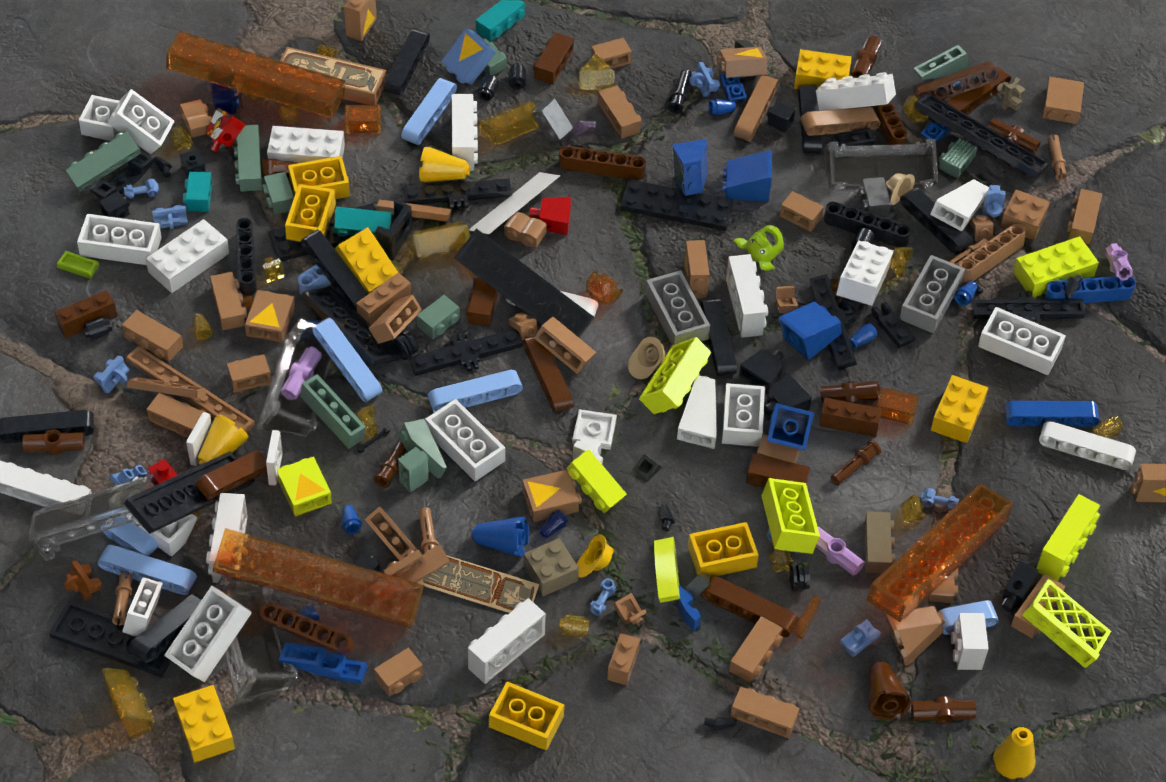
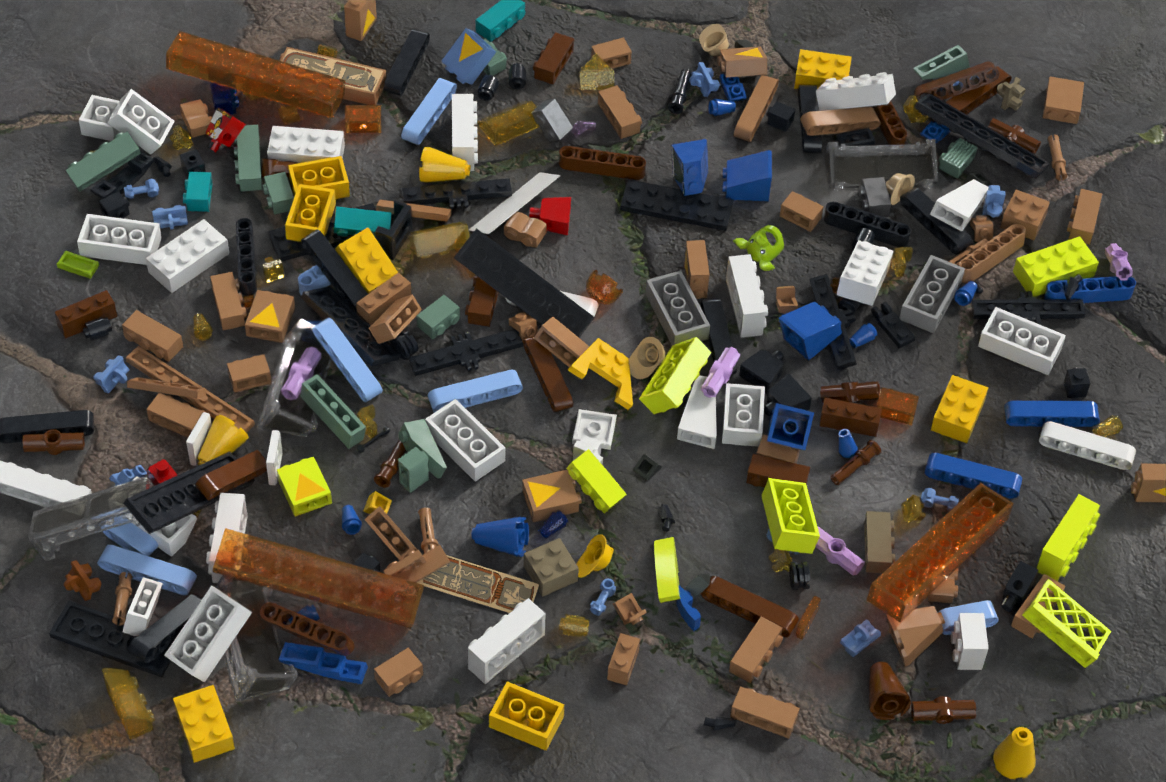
(376, 500): none -> yellow slope
(610, 365): none -> yellow wing
(713, 39): none -> tan piece
(720, 372): none -> lavender piece
(723, 550): yellow brick -> none
(847, 445): none -> blue cone
(866, 57): reddish brown piece -> none
(972, 474): none -> blue beam
(1076, 383): none -> black brick

